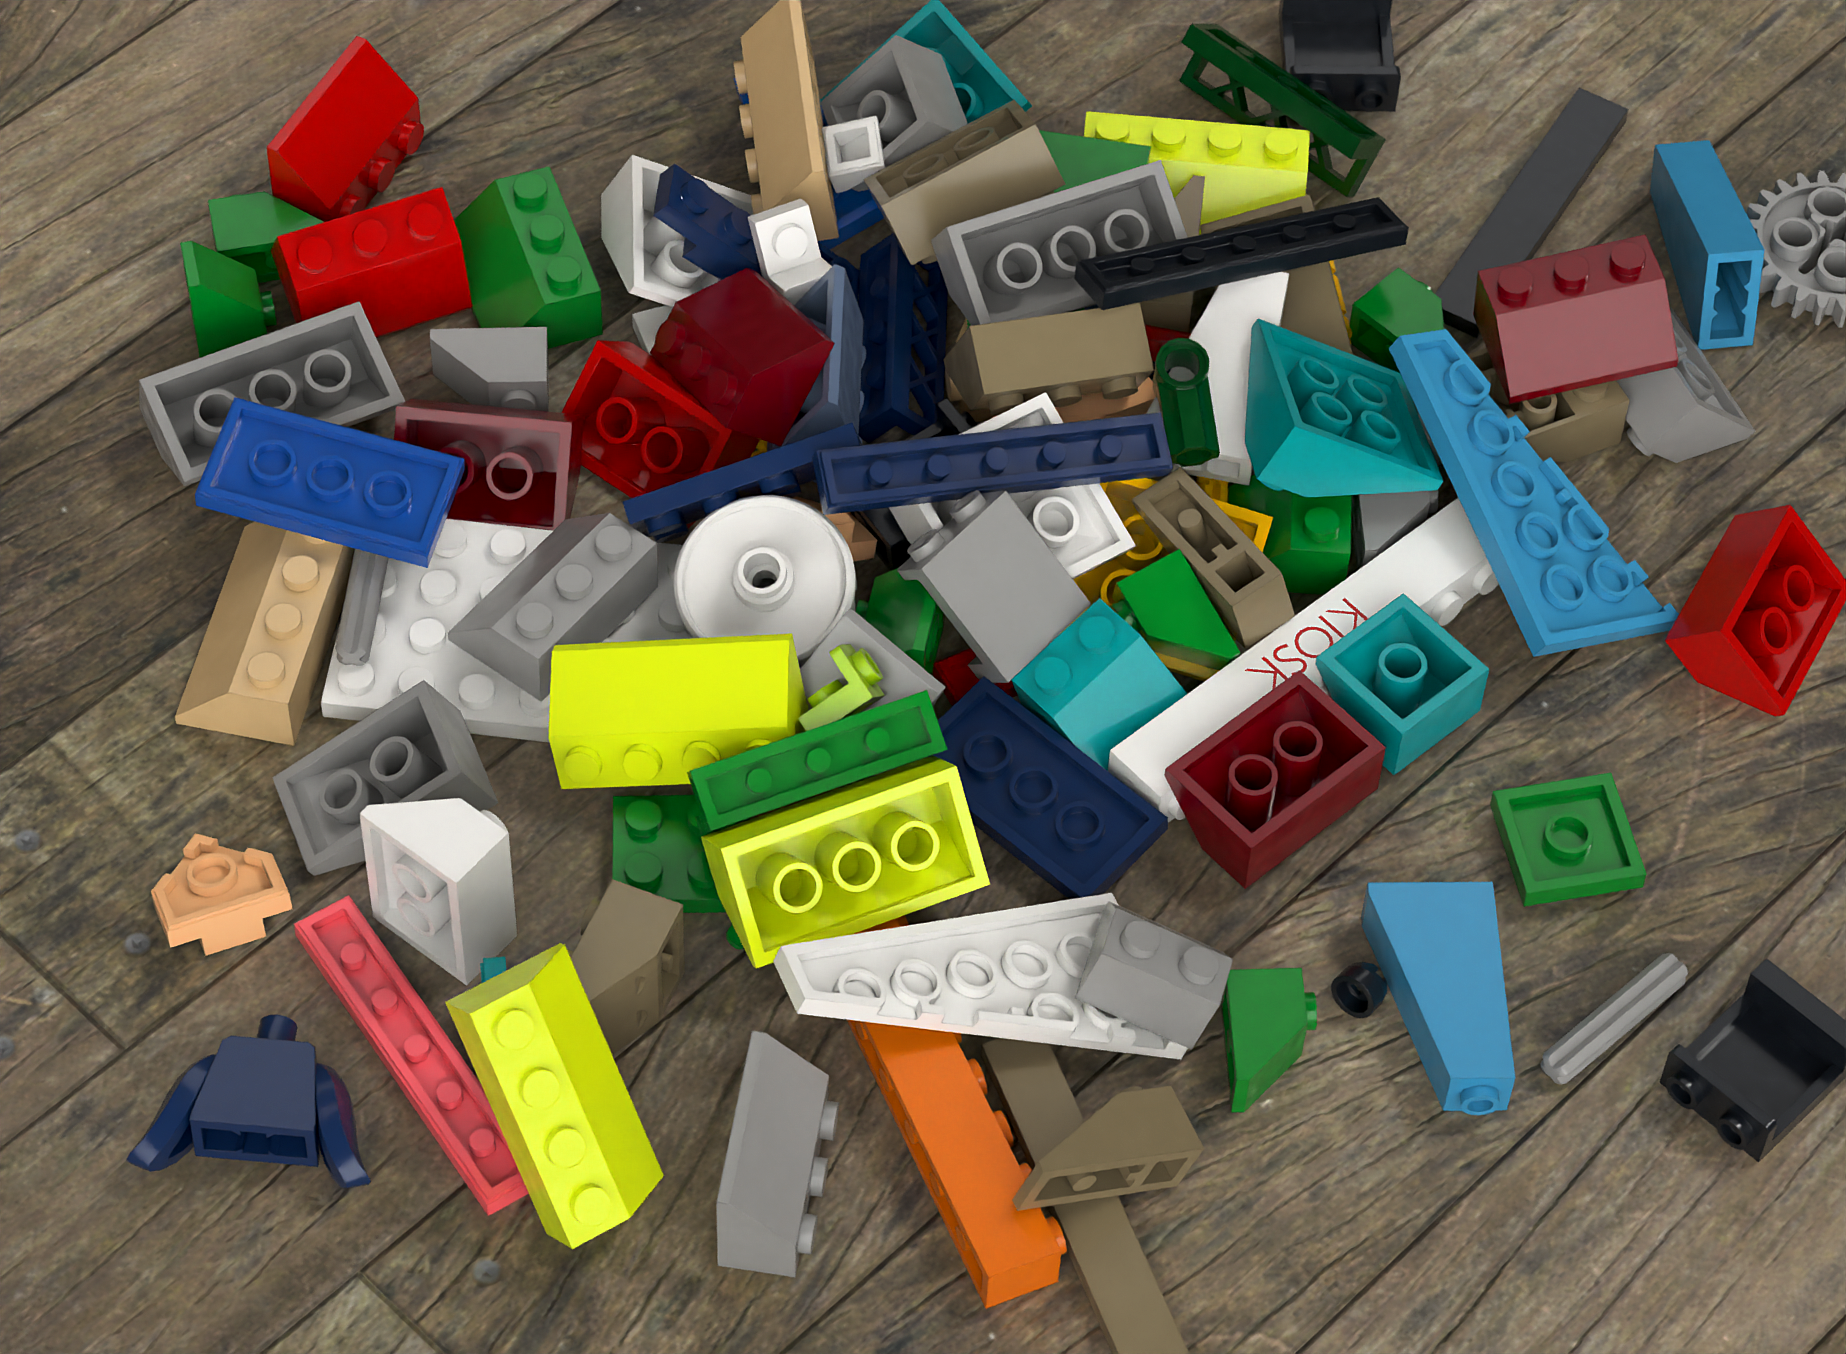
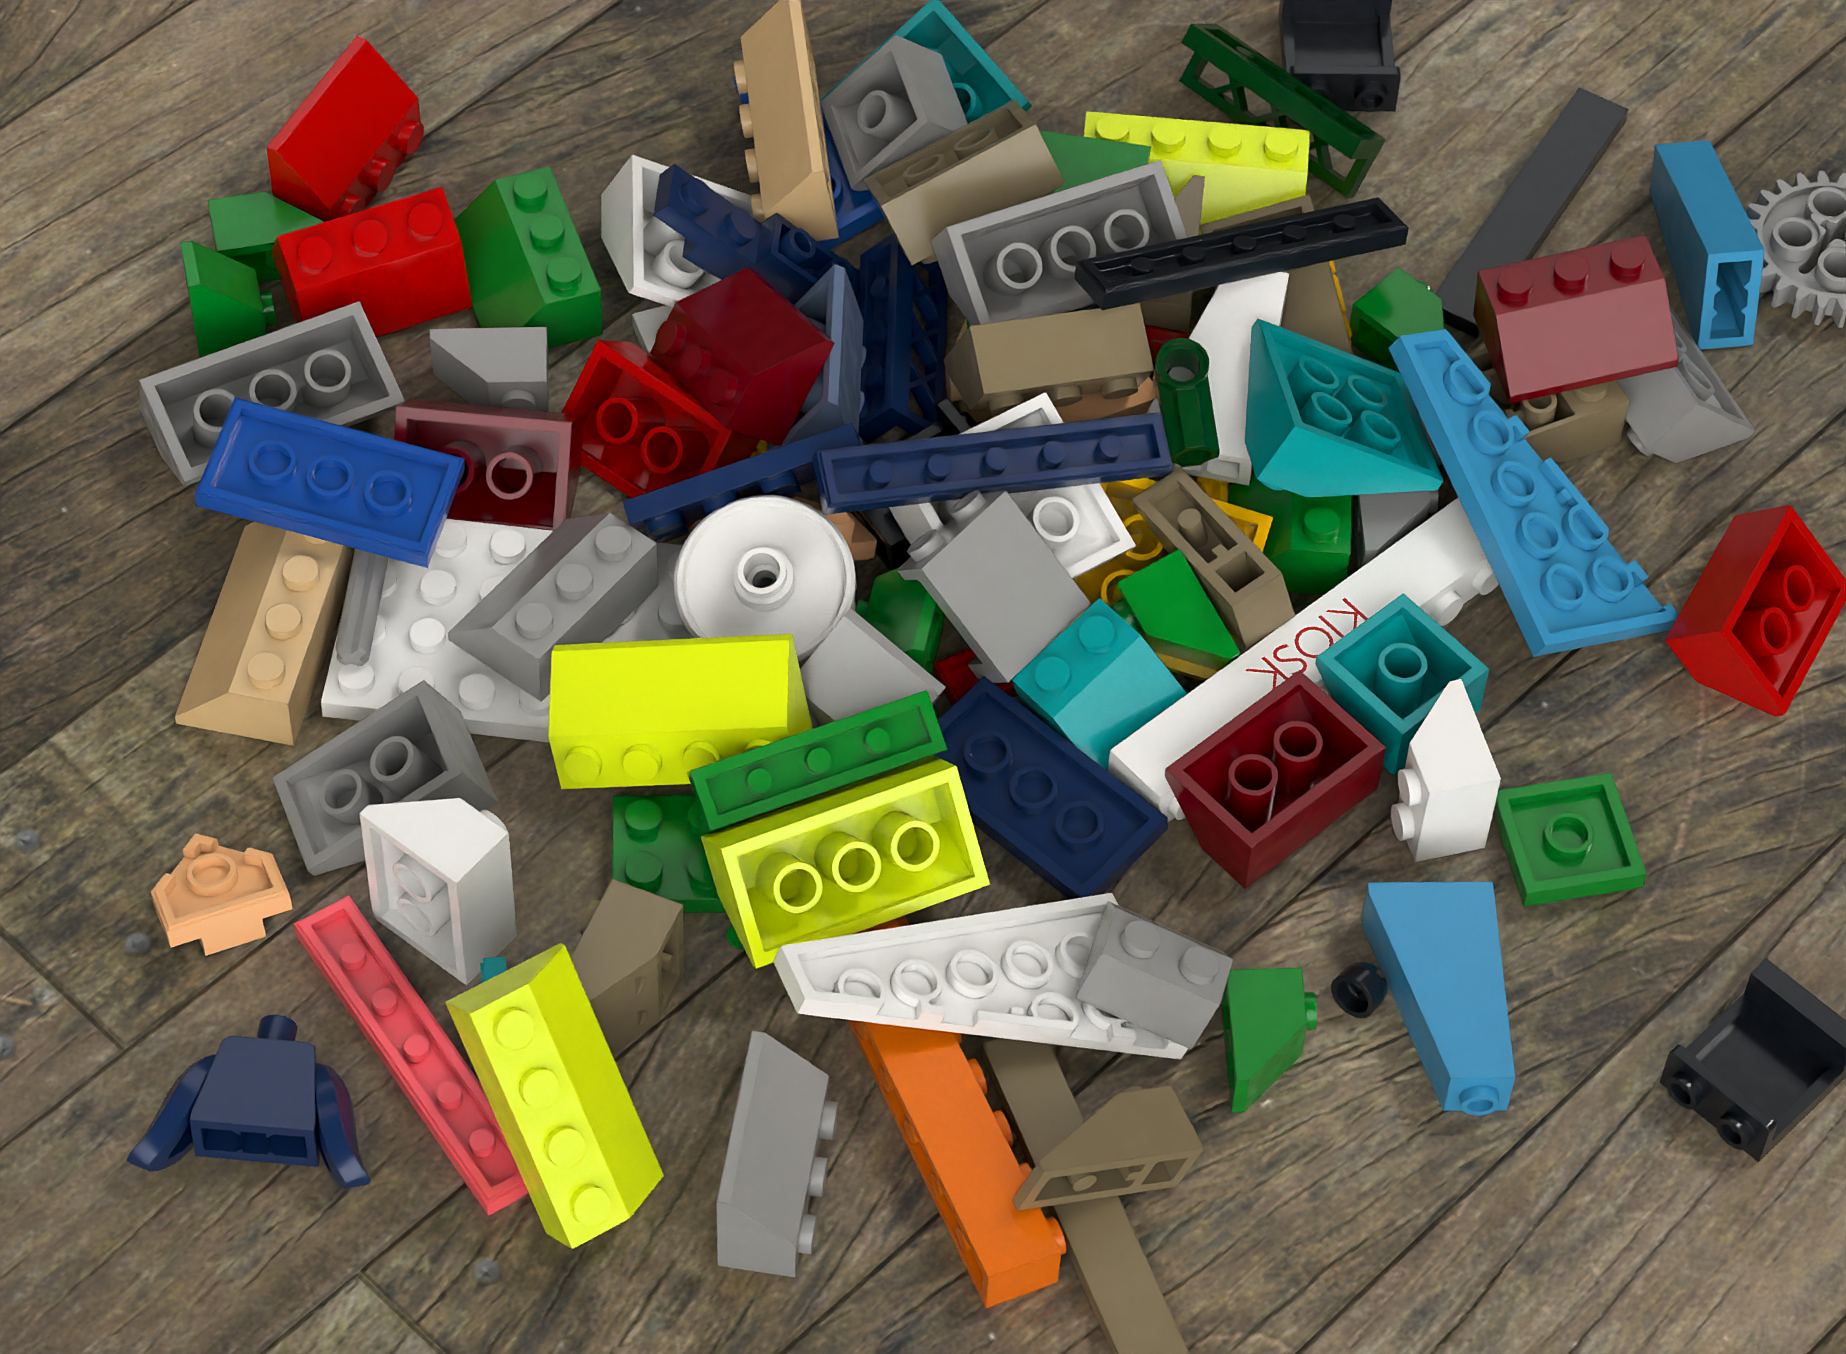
(788, 249): white slope -> none
(838, 702): lime bracket -> none
(853, 152): white slope -> none
(1446, 782): none -> white slope
(1614, 1018): light grey axle -> none

